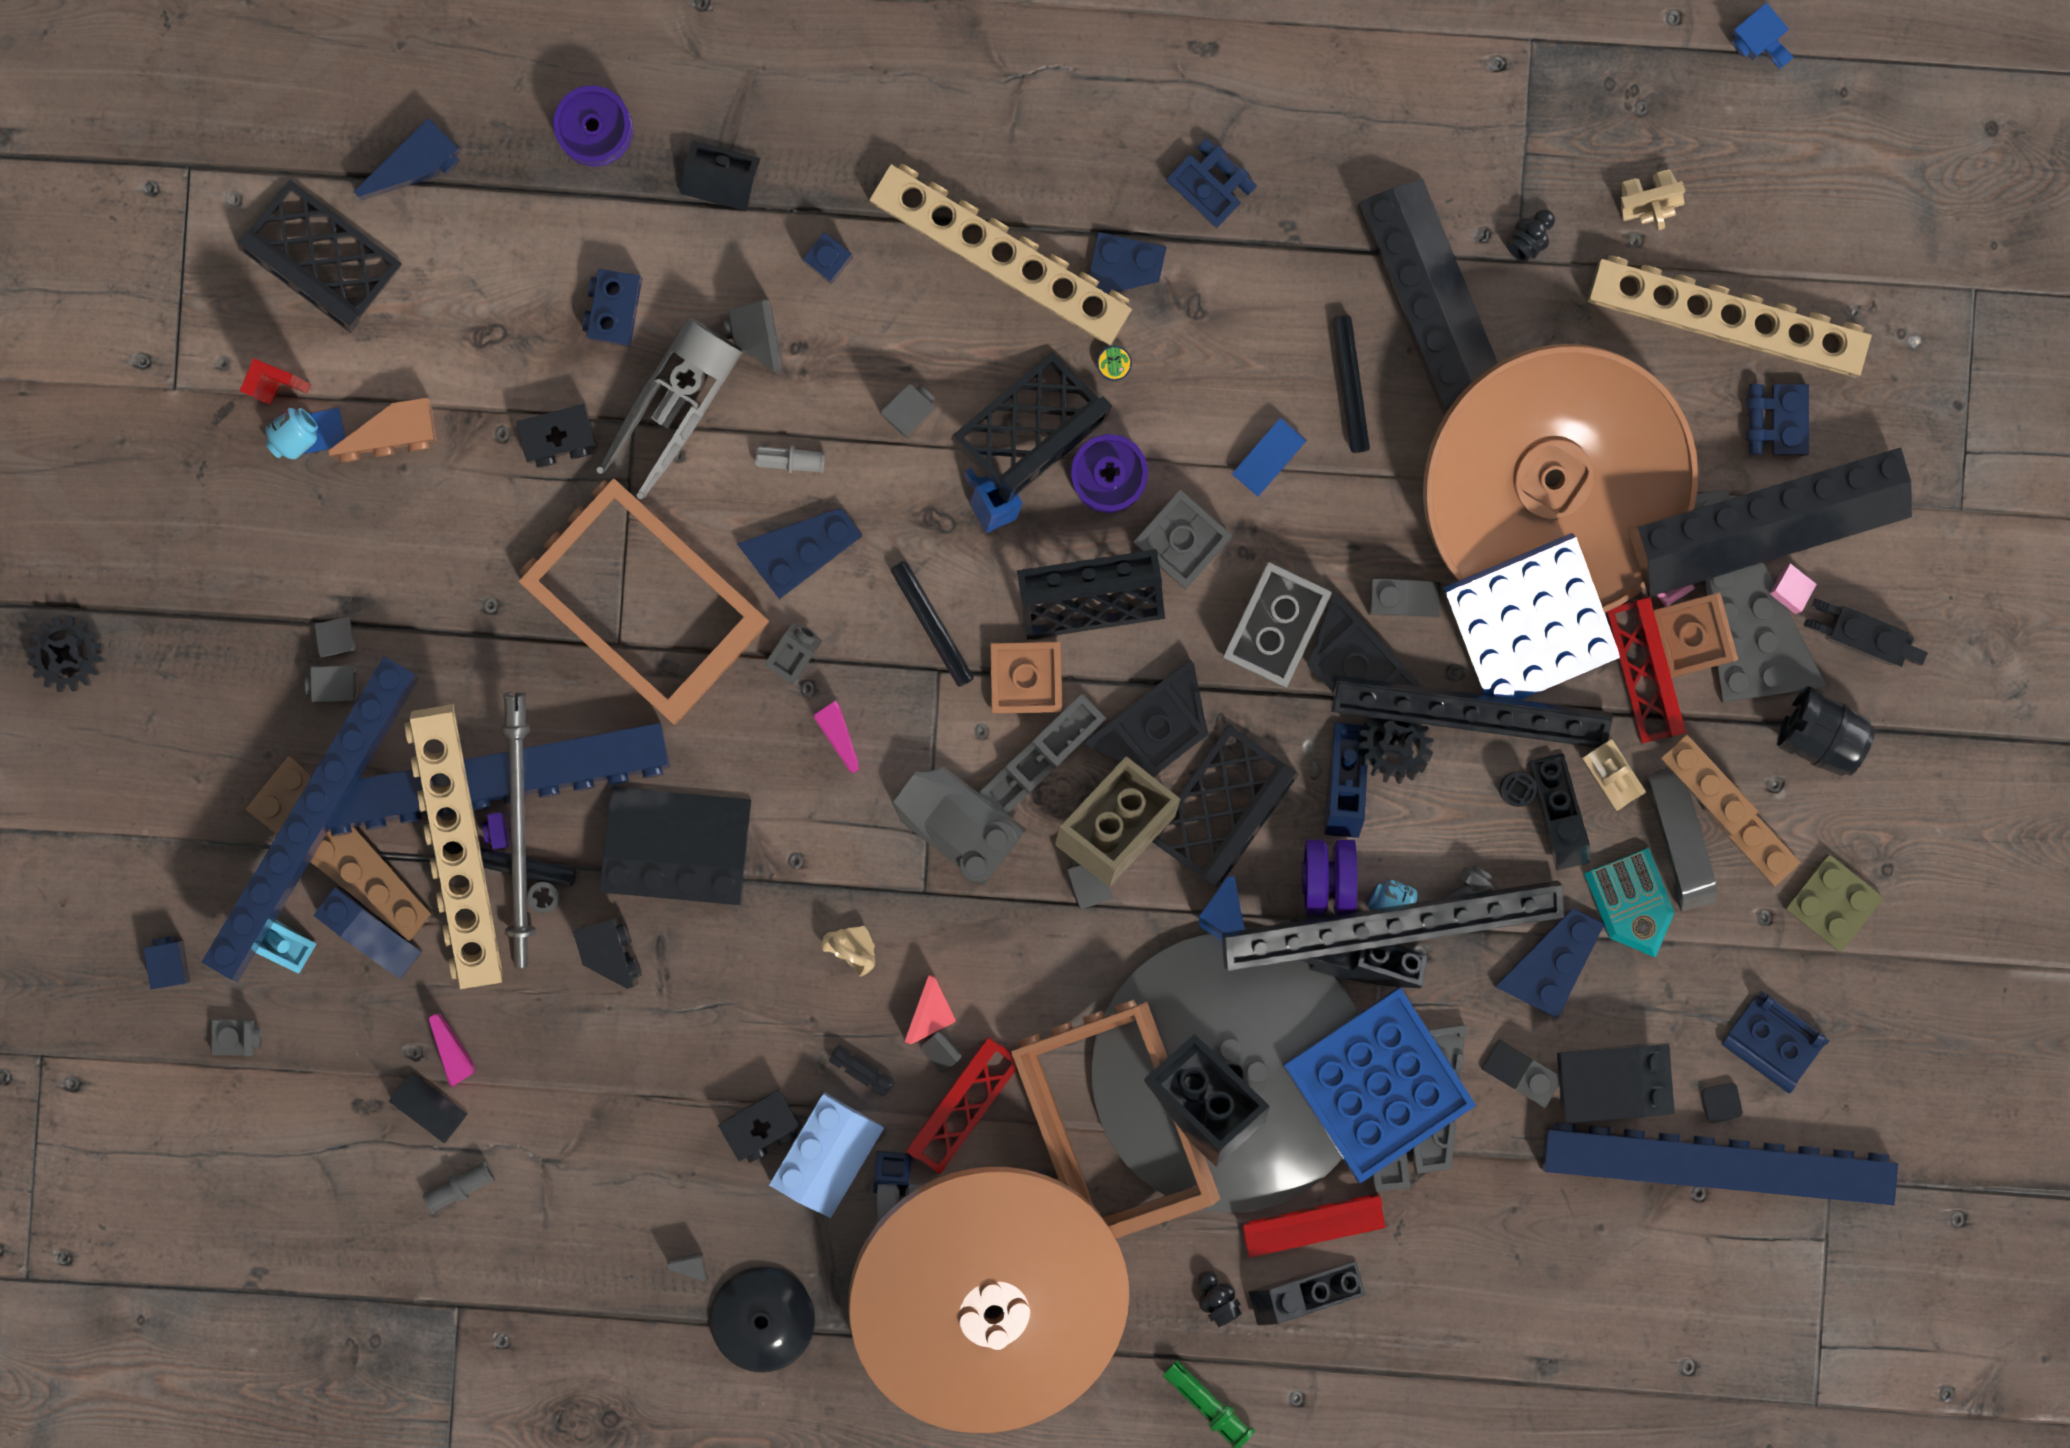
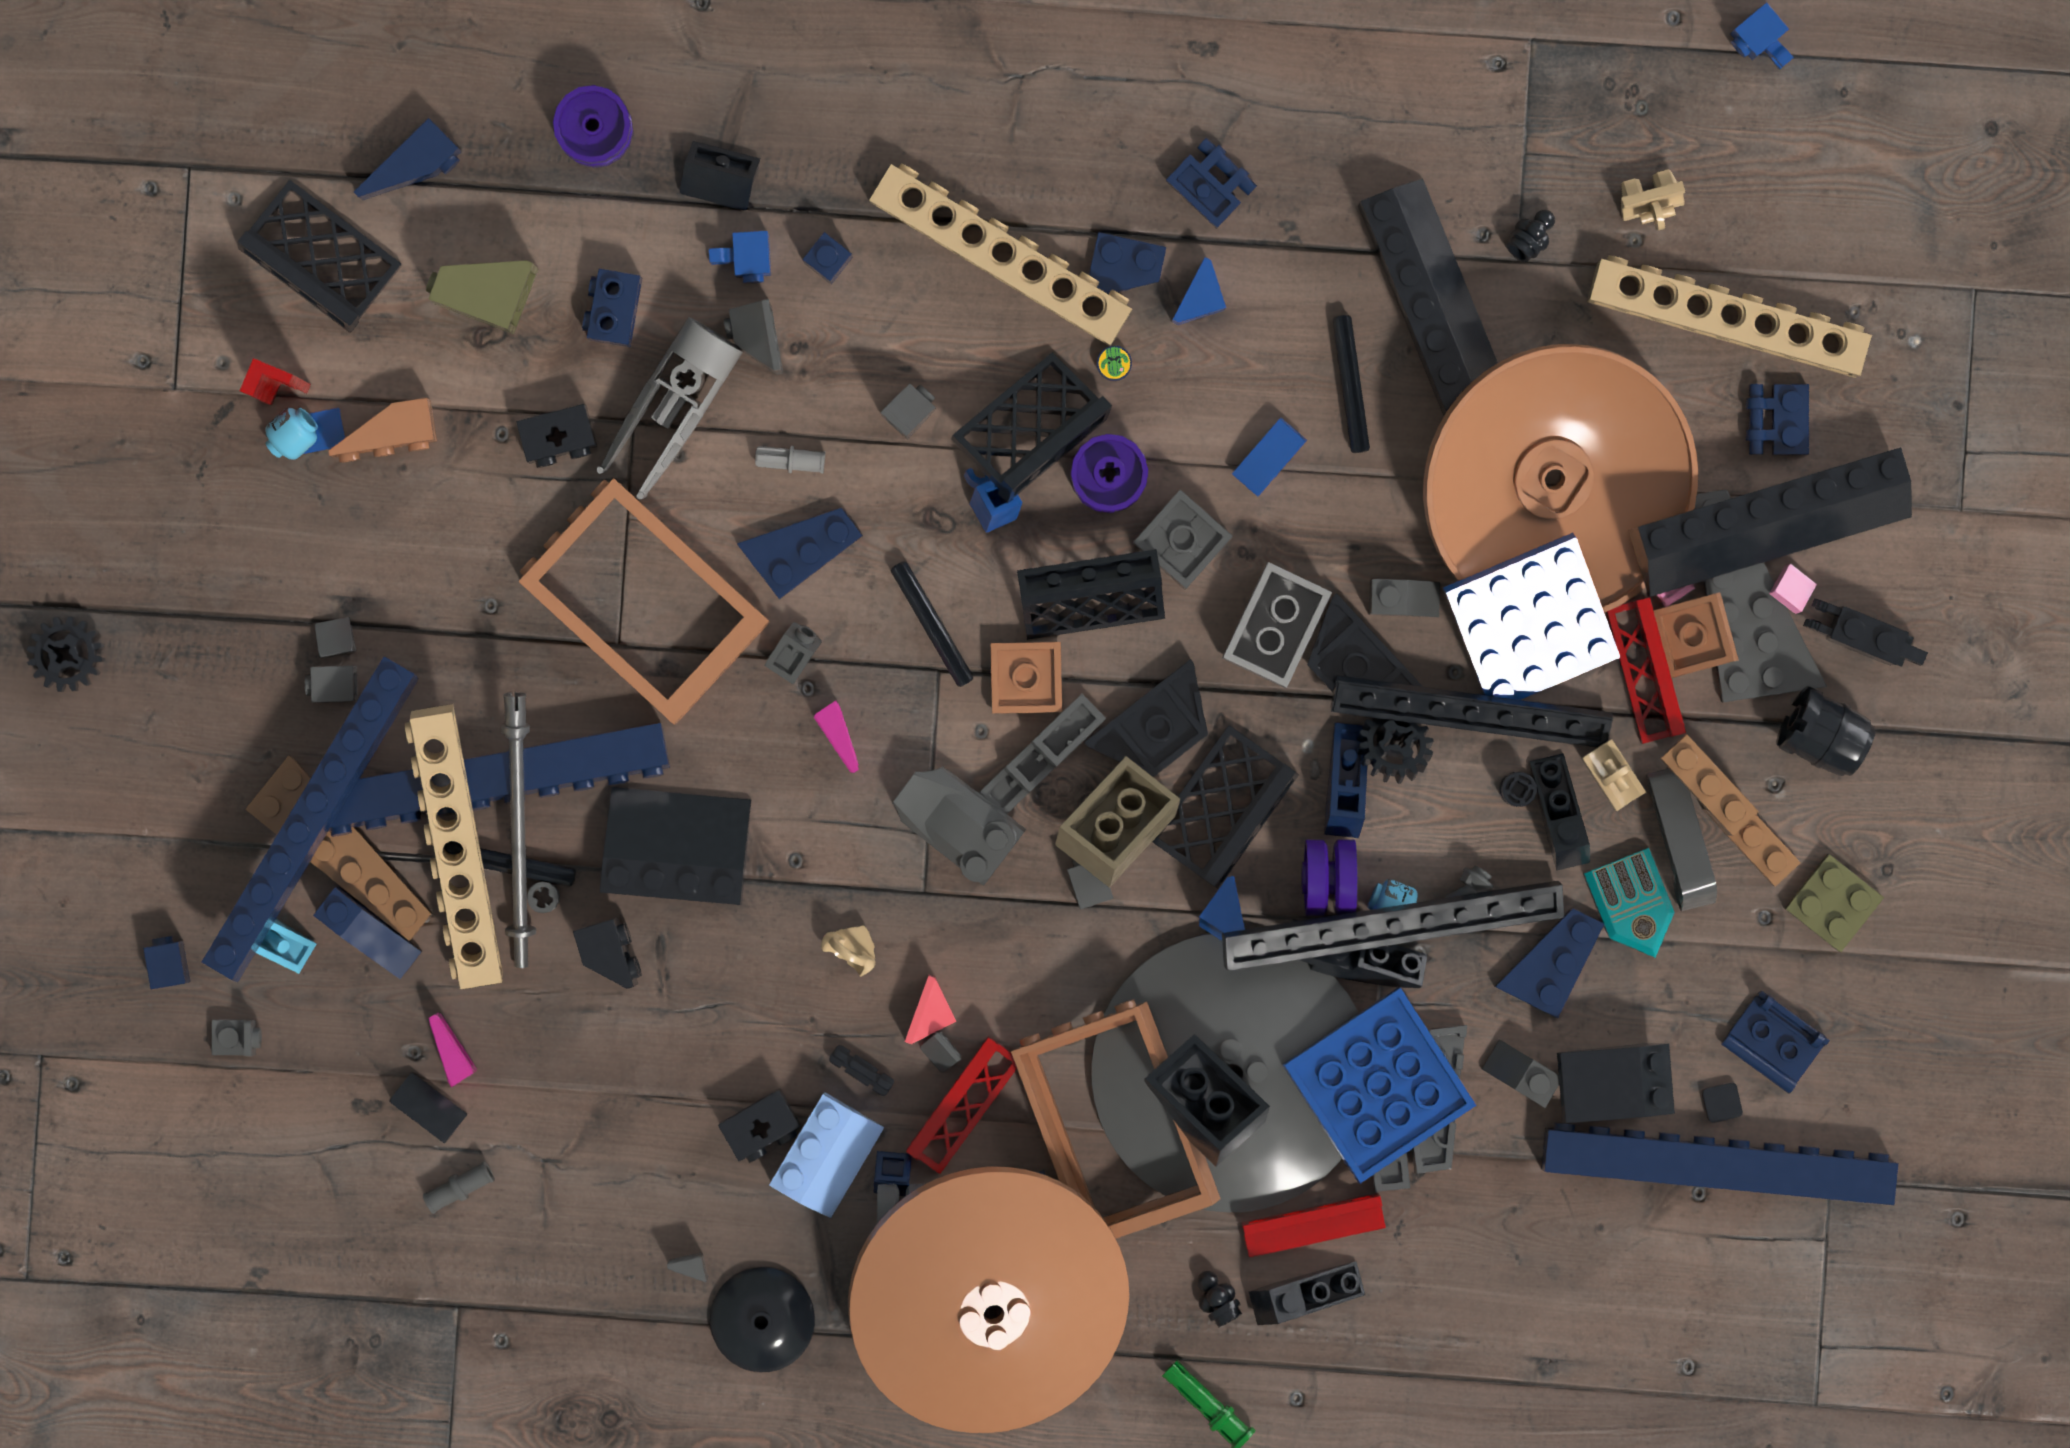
(485, 291): none -> olive slope
(496, 830): dark purple plate -> none
(748, 254): none -> blue brick
(1202, 297): none -> blue slope

